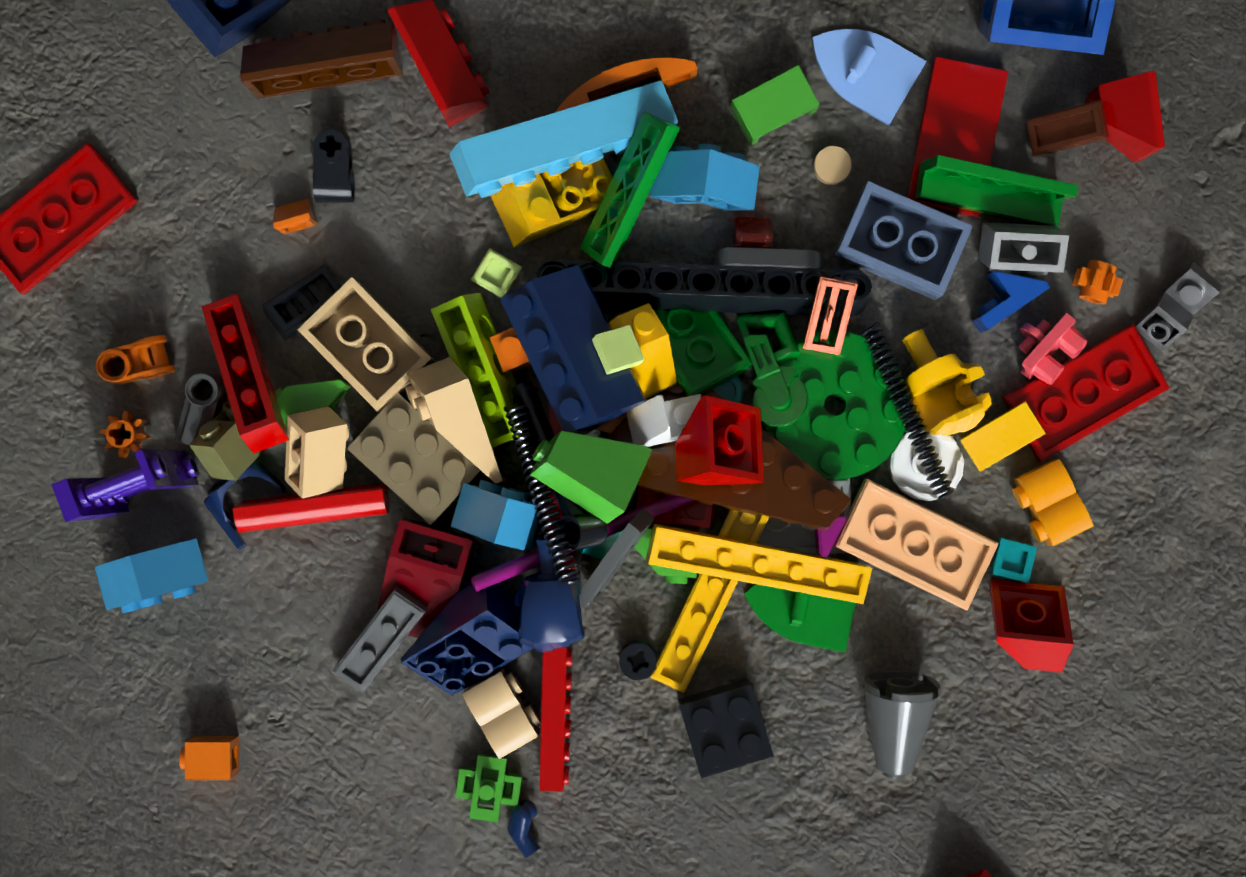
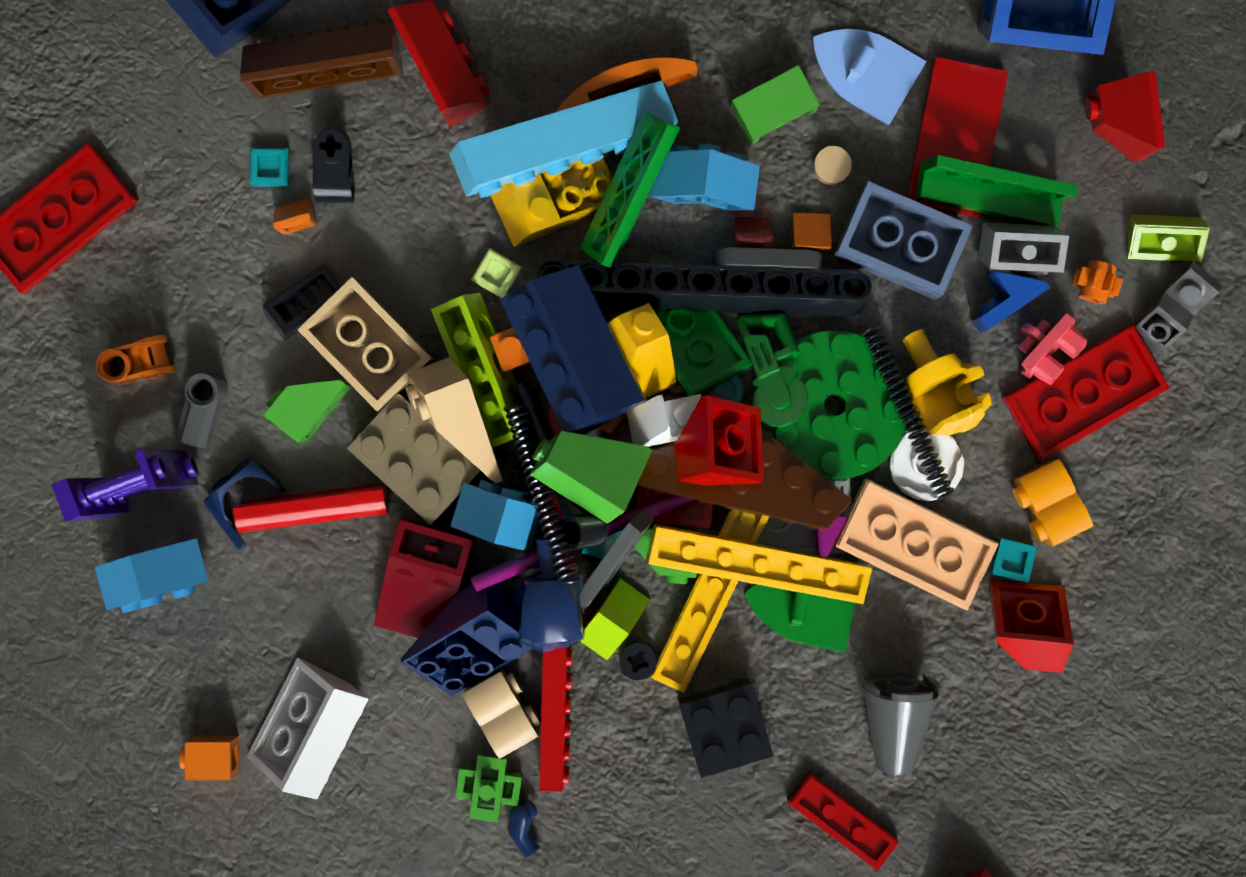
(113, 434): orange gear -> none
(222, 448): olive slope -> none
(245, 374): red brick -> none
(270, 167): none -> teal tile
(306, 729): none -> white slope
(315, 452): tan brick -> none
(379, 639): dark grey tile -> none
(614, 619): none -> lime slope
(618, 349): yellowish green tile -> none
(811, 232): none -> orange slope
(836, 284): tile -> none
(843, 821): none -> red tile
(1002, 436): yellow tile -> none
(1067, 128): copper tile -> none
(1166, 238): none -> lime slope

